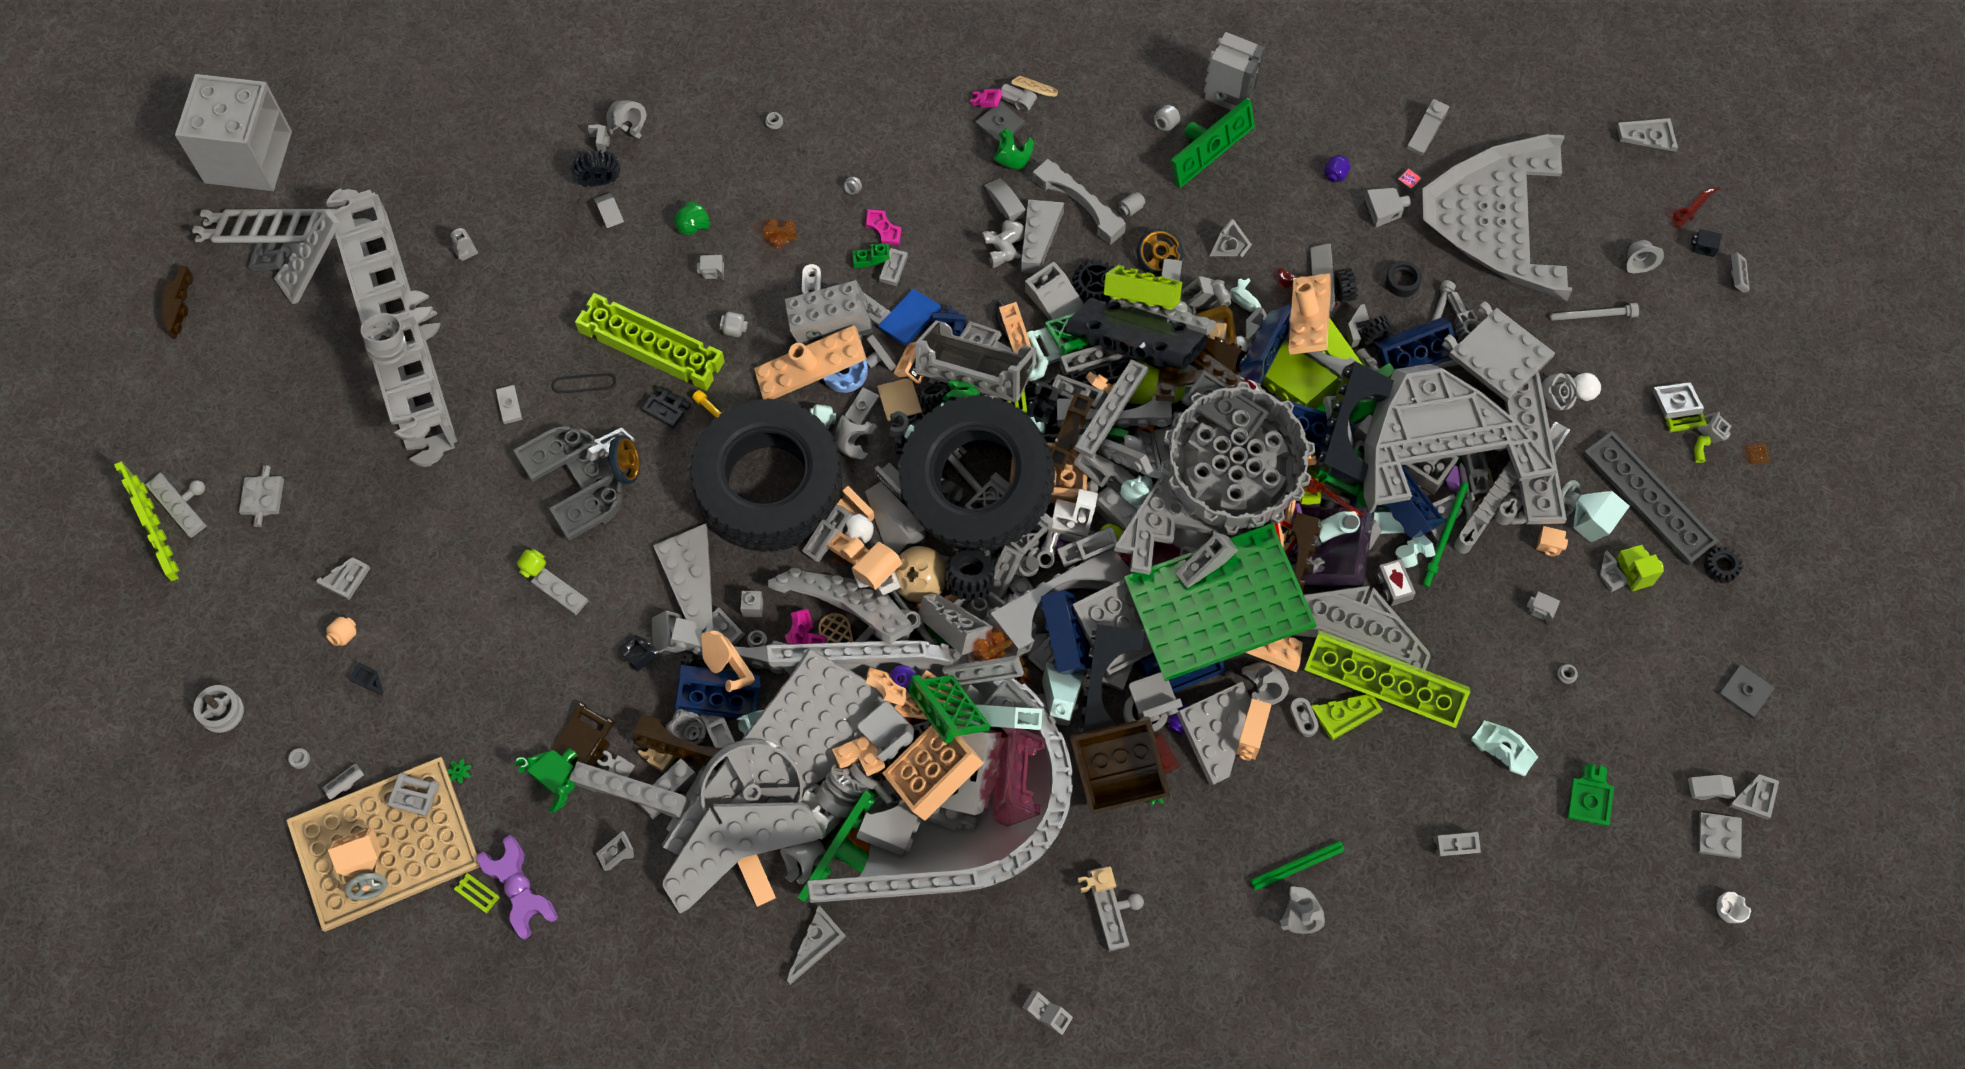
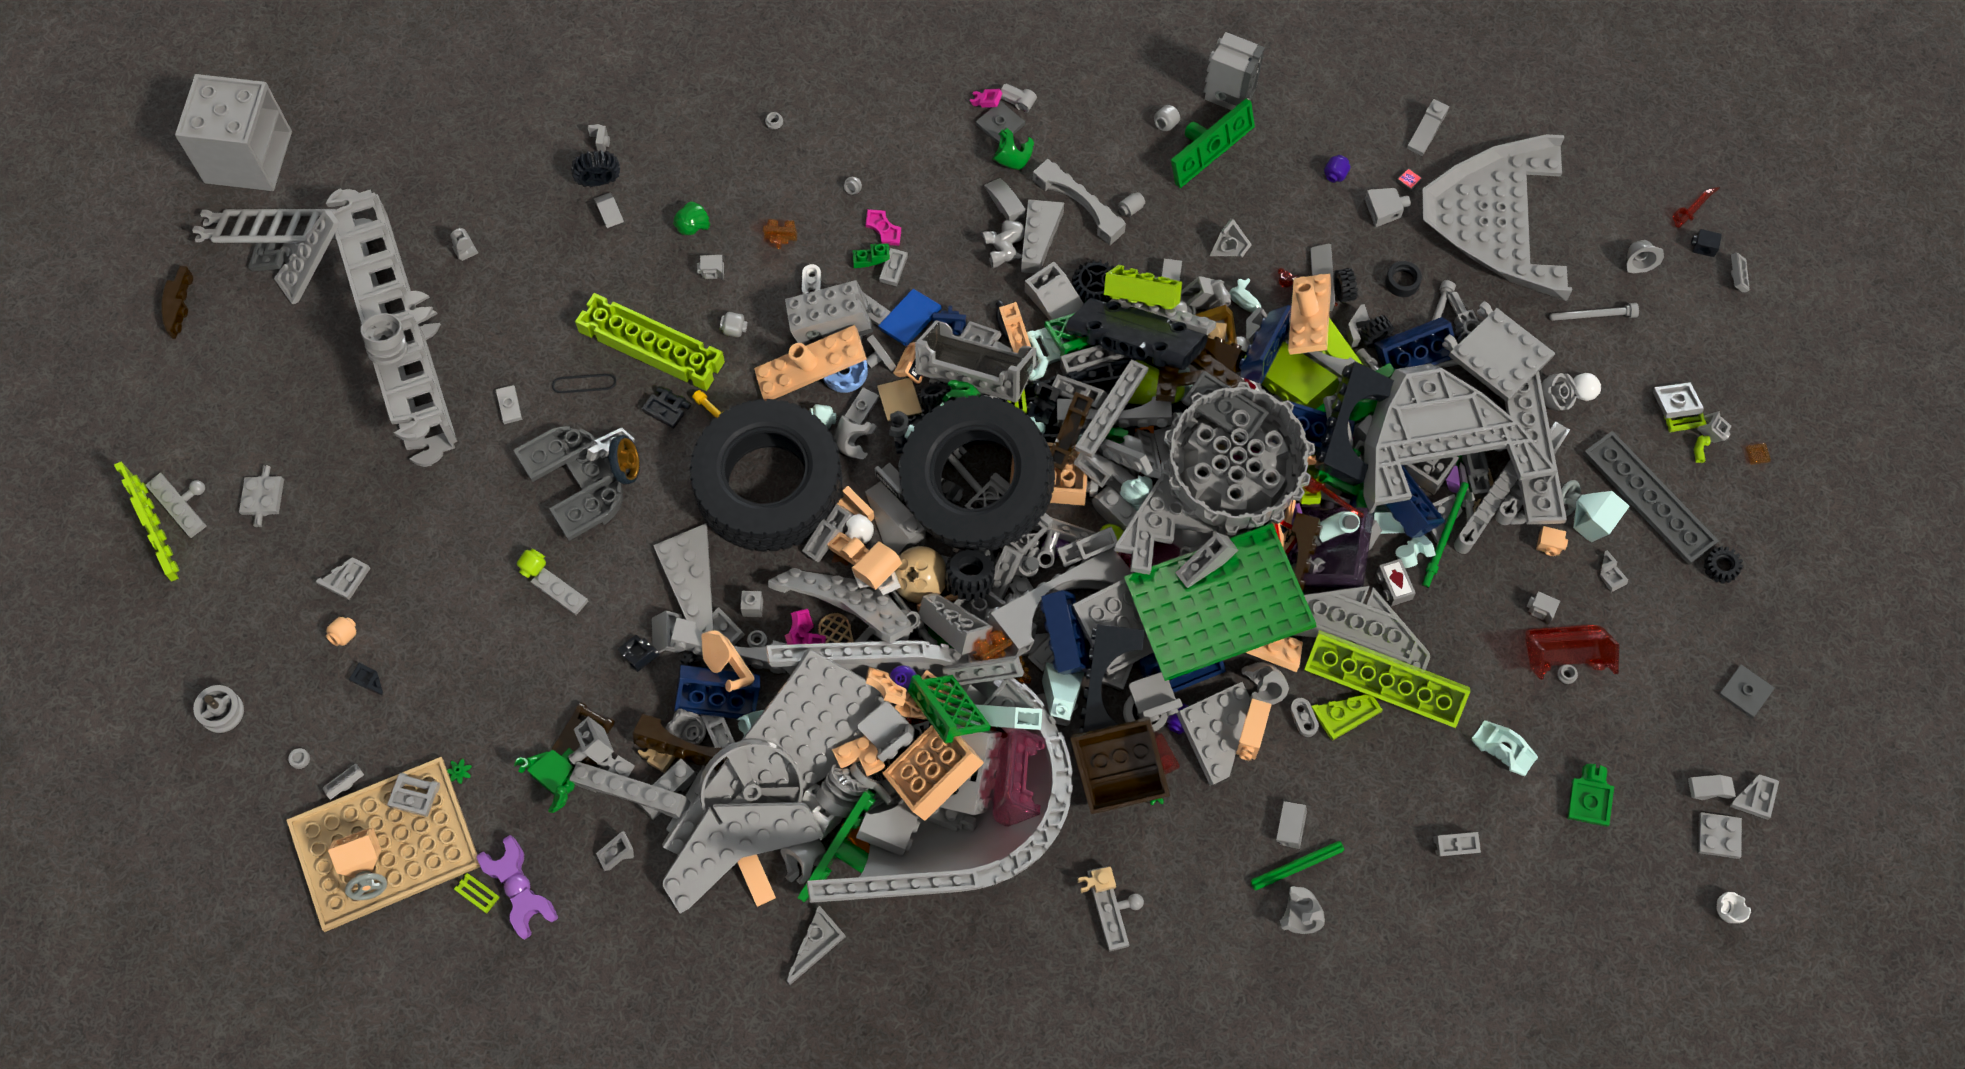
(592, 742): none -> light grey brick
(624, 111): light grey piece -> none
(1035, 86): tan window -> none
(1047, 1013): light grey slope -> none
(1075, 516): white brick -> none
(1100, 382): light nougat plate -> none
(1151, 239): pearl gold wheel -> none
(1291, 824): none -> light grey hinge
(1571, 646): none -> clear red windscreen
(1639, 567): lime brick -> none
(1649, 133): light grey wing -> none

